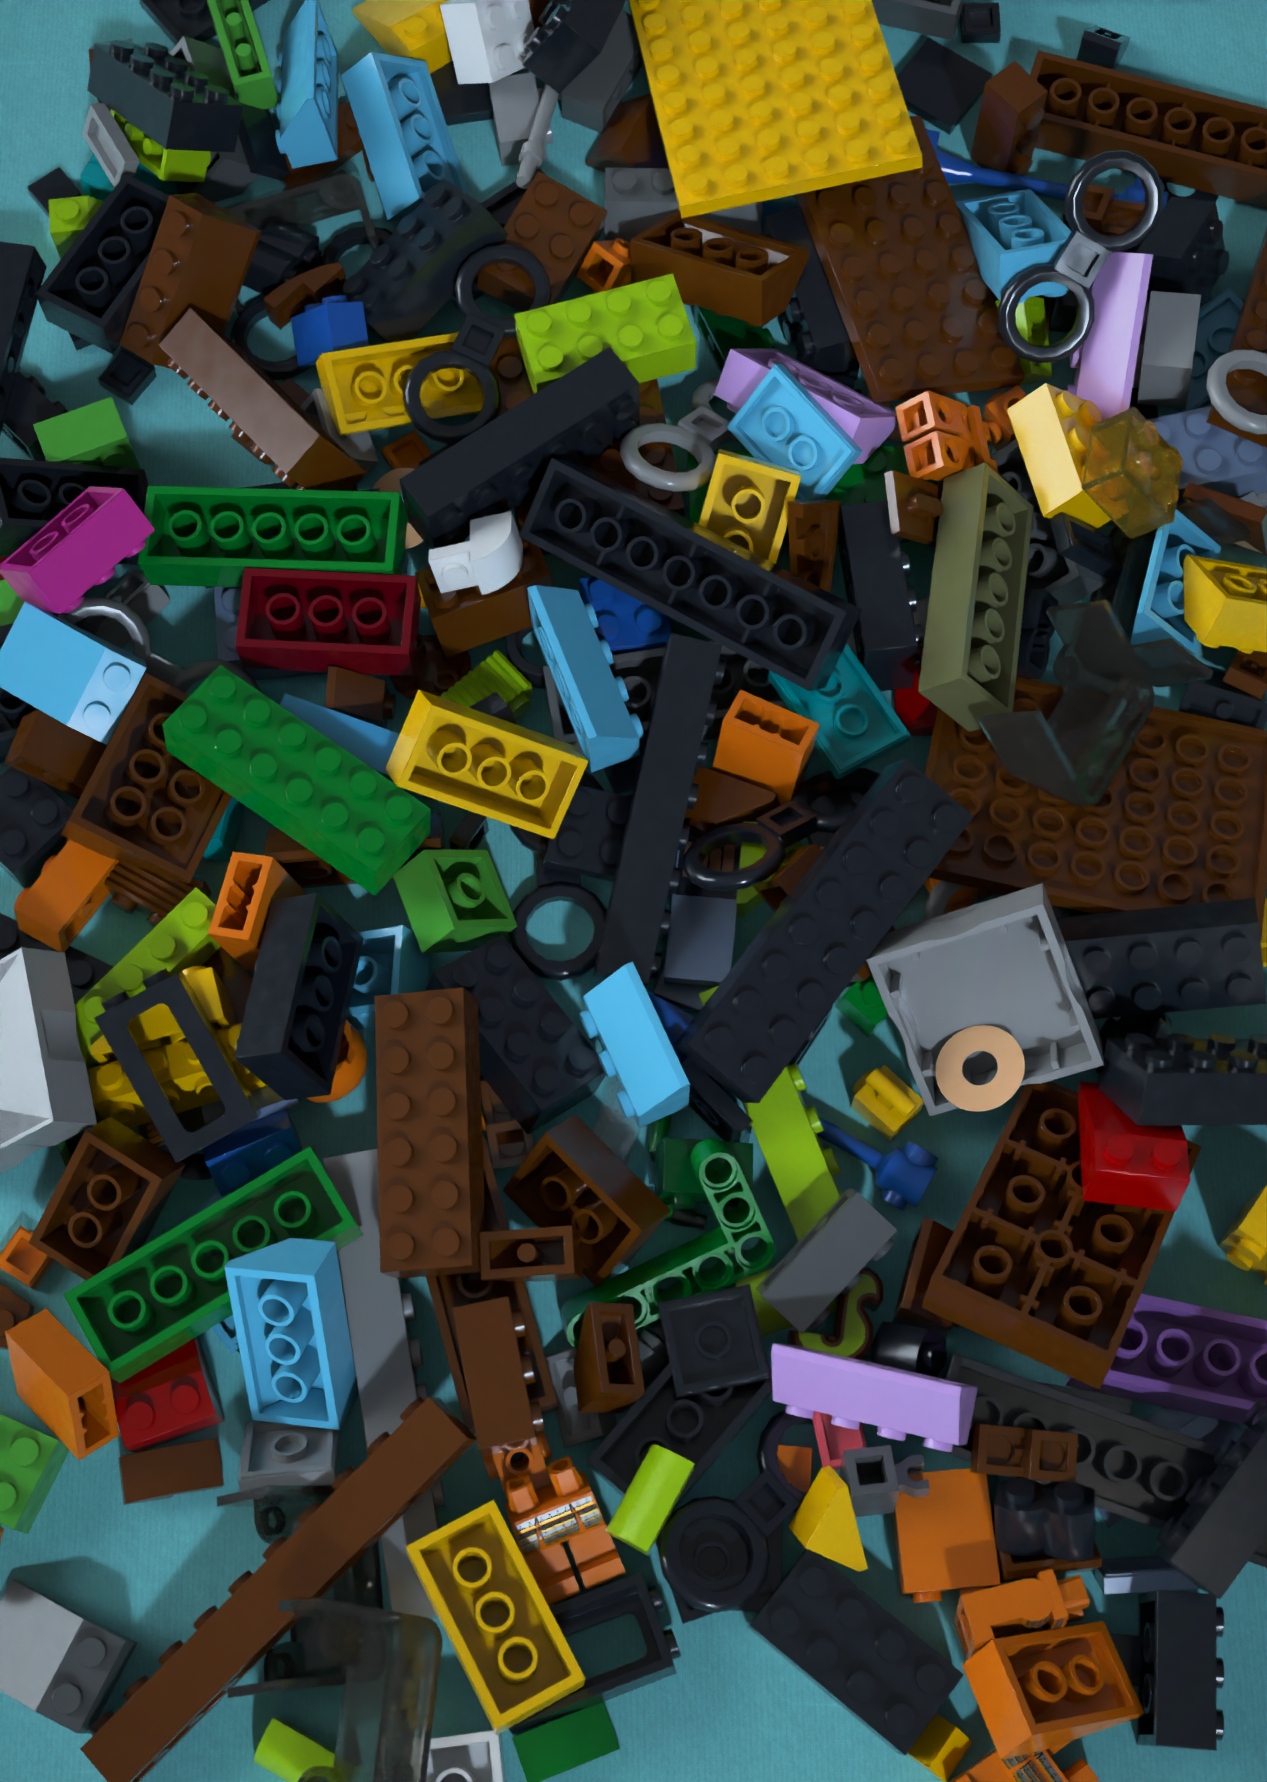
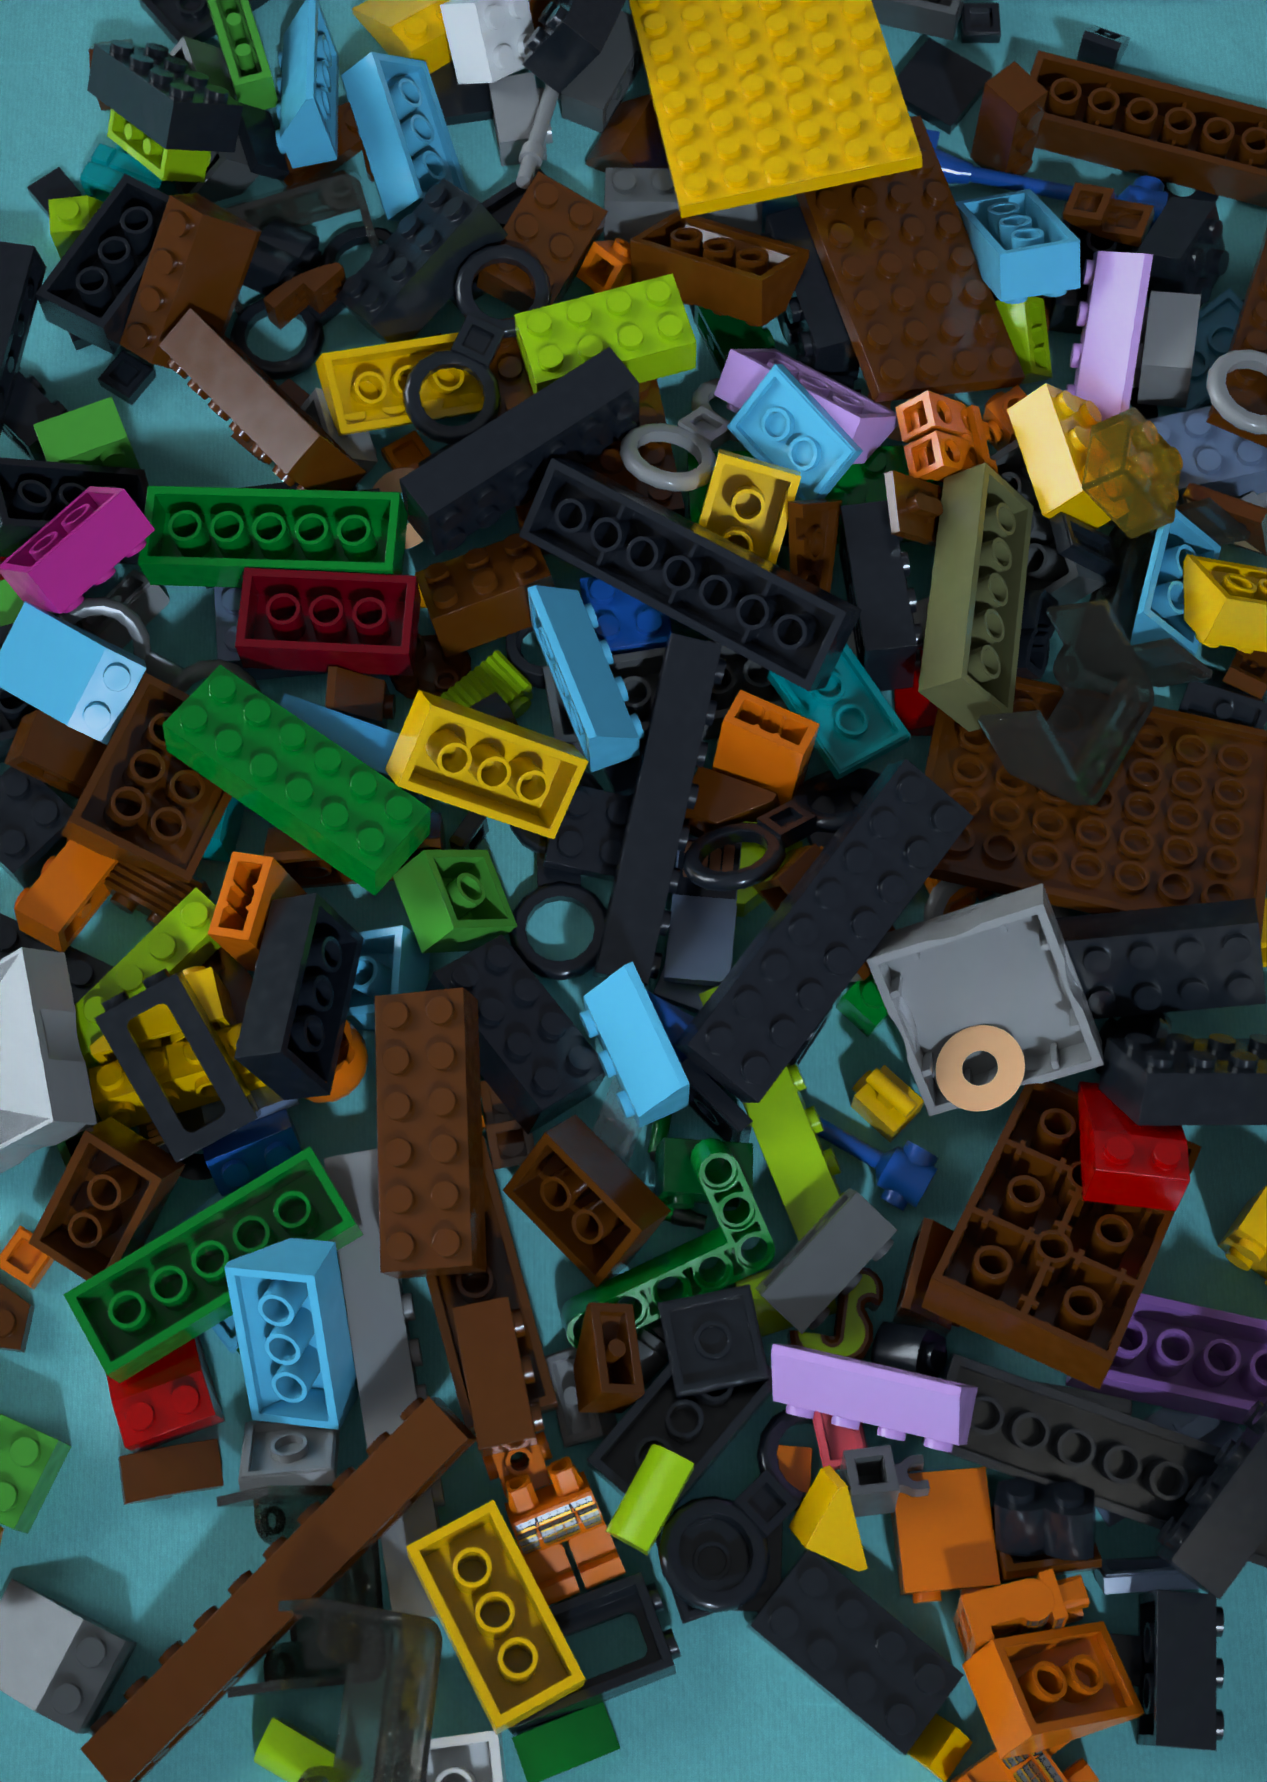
(62, 1383): orange brick -> none
(109, 144): light grey tile -> none
(328, 328): blue brick -> none
(486, 560): white brick -> none
(531, 1254): reddish brown slope -> none
(1024, 1452): reddish brown slope -> none
(1081, 256): black bar -> none

